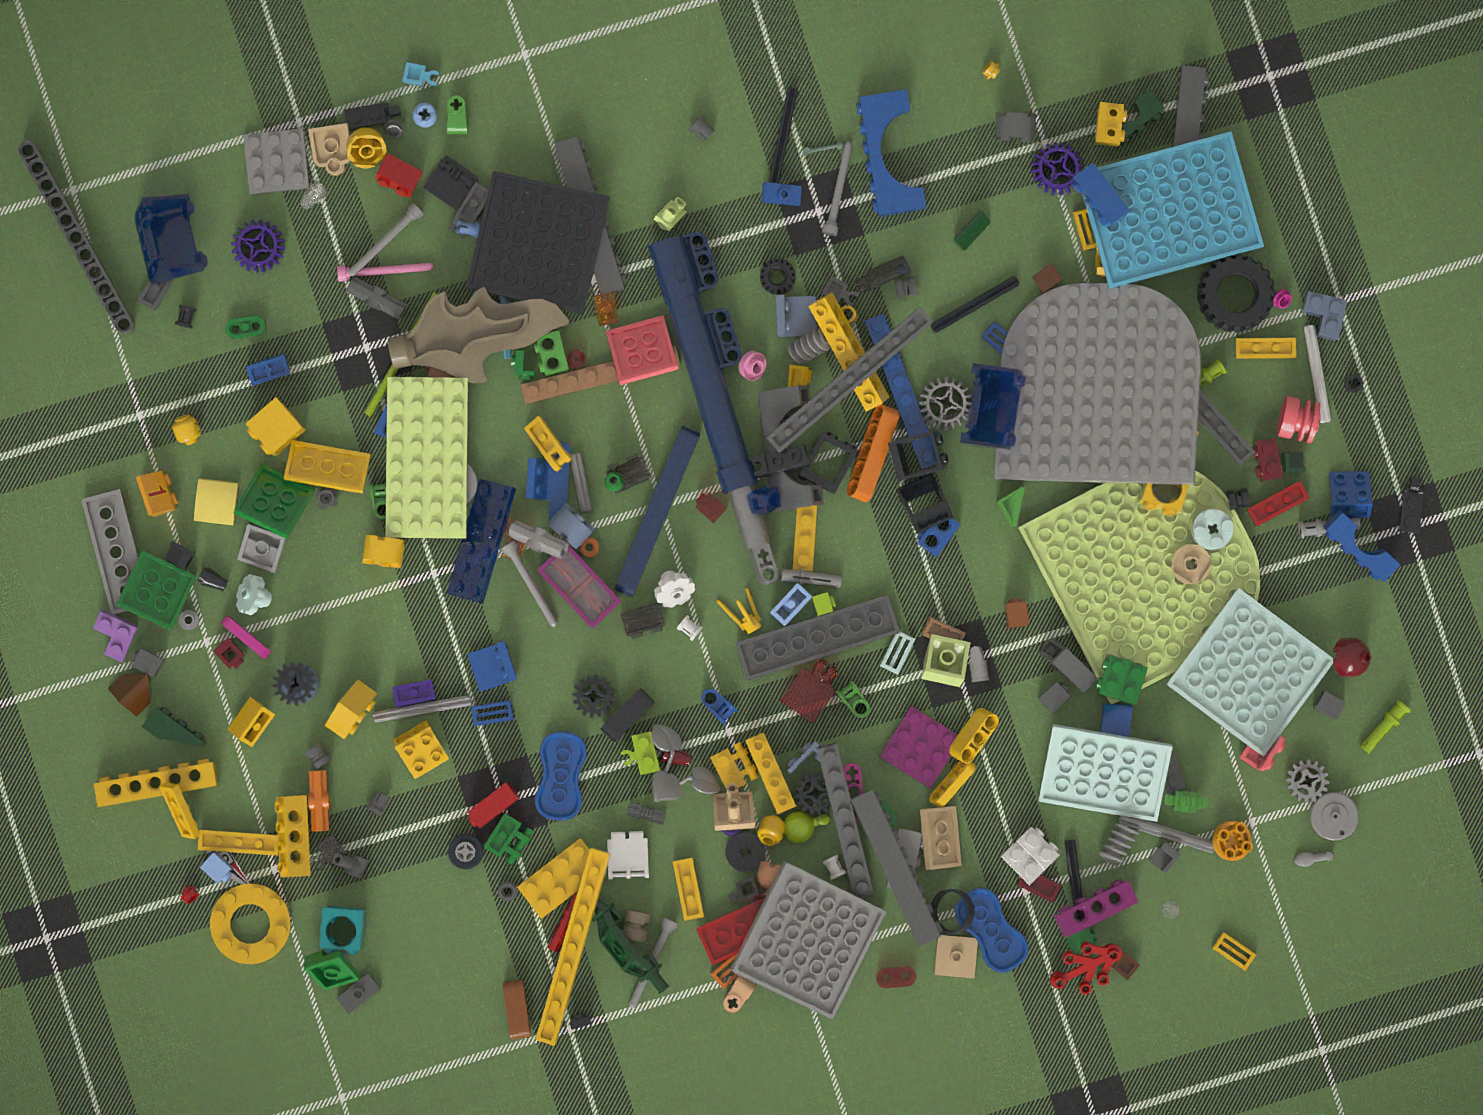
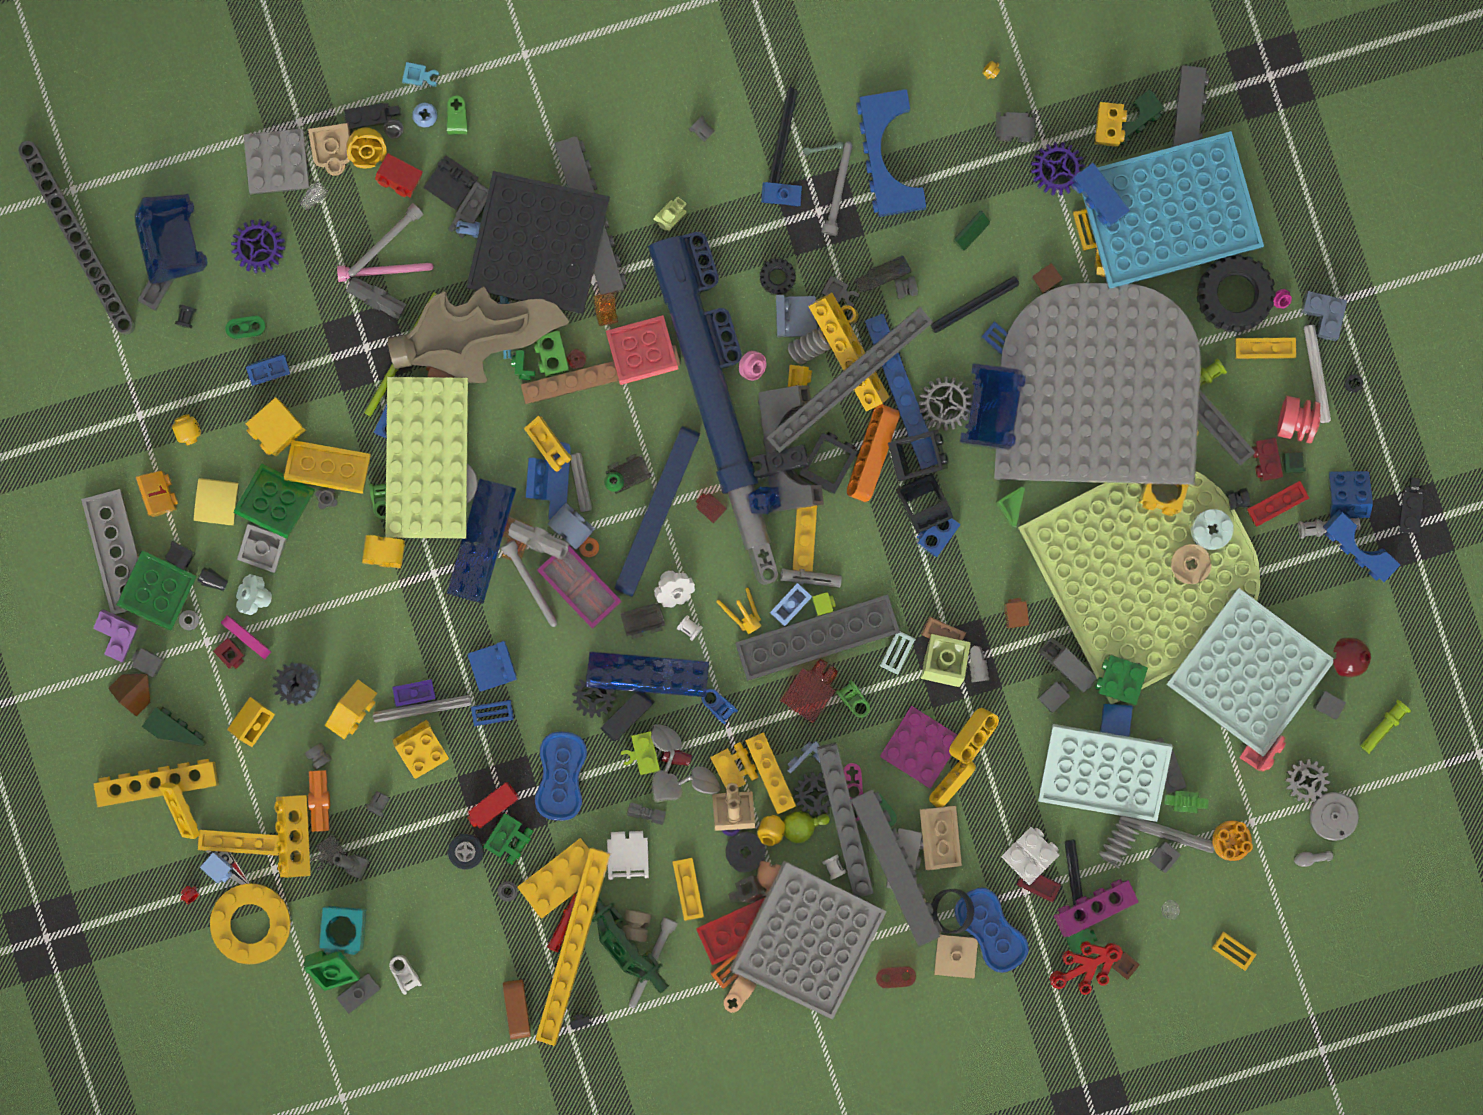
(404, 975): none -> white piece
(647, 674): none -> clear blue plate

